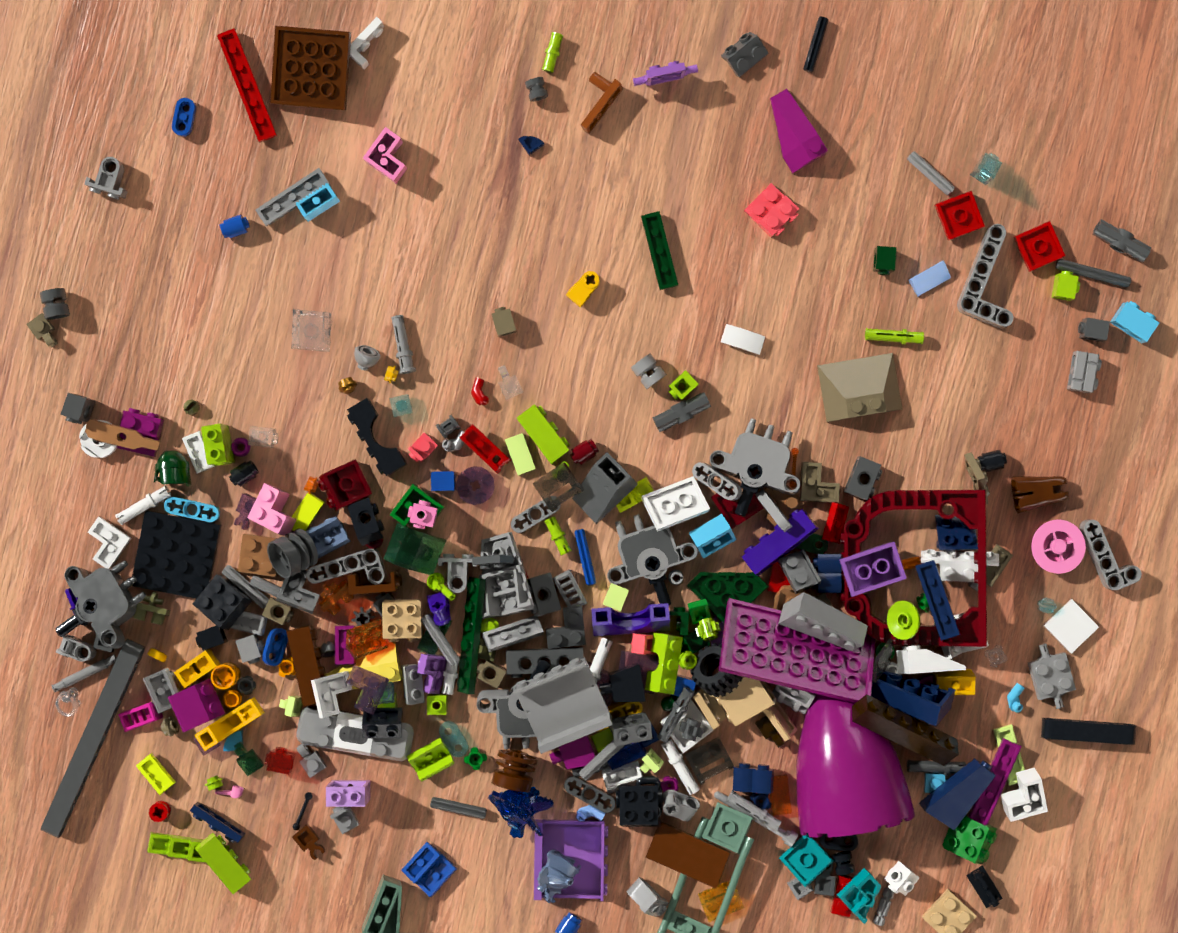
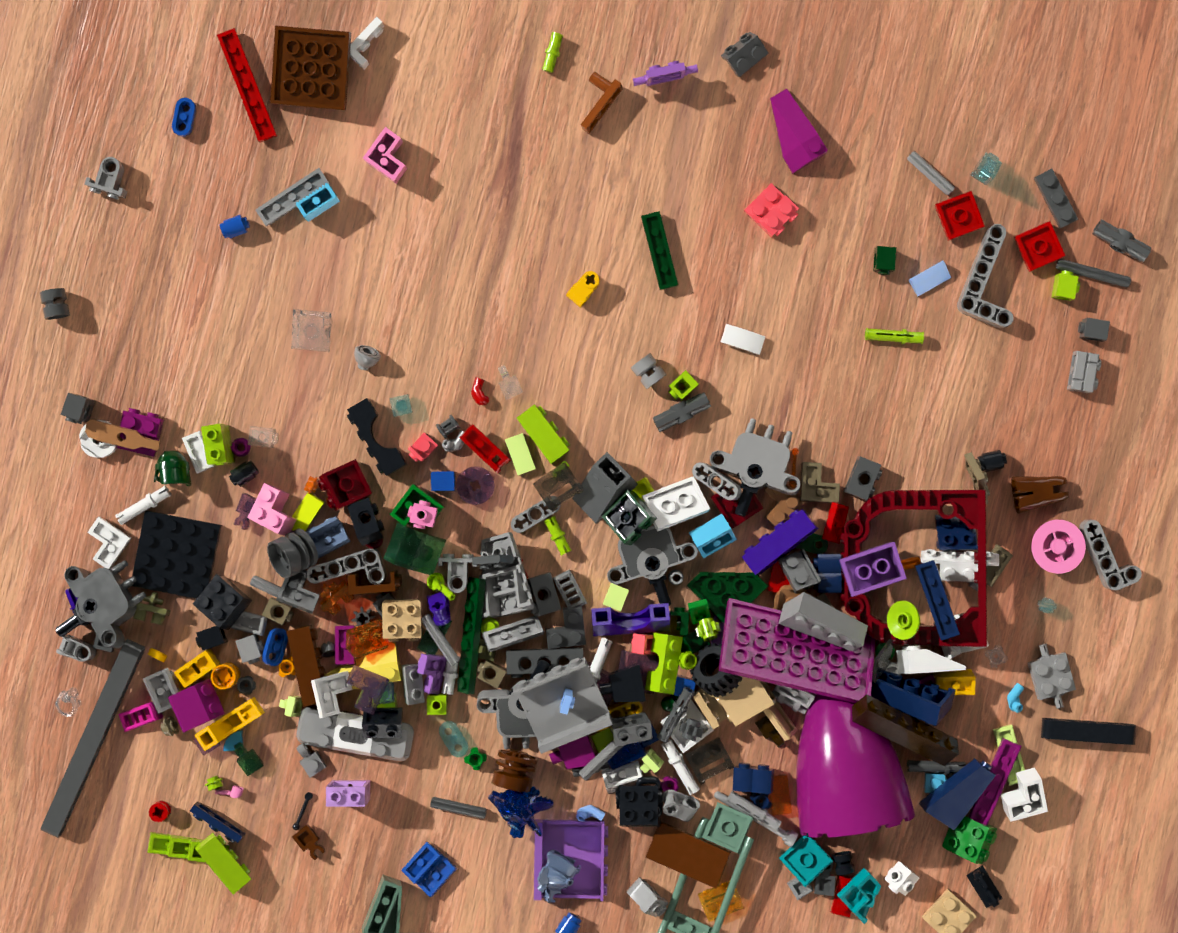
(41, 329): dark tan plate -> none
(84, 673): light grey piece -> none
(155, 774): neon yellow plate -> none
(177, 511): medium azure beam -> none
(194, 410): olive hinge -> none
(232, 698): light orange plate -> none
(244, 585): light grey axle -> none
(254, 556): medium nougat plate -> none
(280, 760): clear red brick -> none
(344, 818): light grey bracket -> none
(347, 385): pearl gold plate -> none
(391, 374): yellow plate -> none
(404, 353): light grey pin -> none
(430, 759): lime bracket -> none
(503, 321): dark tan brick -> none
(531, 144): dark blue tile -> none
(536, 89): dark grey wheel -> none
(567, 701): none -> light blue plate
(584, 452): dark red brick -> none
(585, 557): blue axle -> none
(605, 796): dark grey beam -> none
(629, 517): none -> piece
(773, 510): light grey beam -> none
(815, 44): black axle -> none
(838, 843): black plate -> none
(859, 387): dark tan slope -> none
(883, 907): light grey axle -> none
(922, 602): green plate -> none
(1055, 198): none -> dark grey plate
(1071, 626): white tile -> none
(1135, 322): medium azure brick -> none

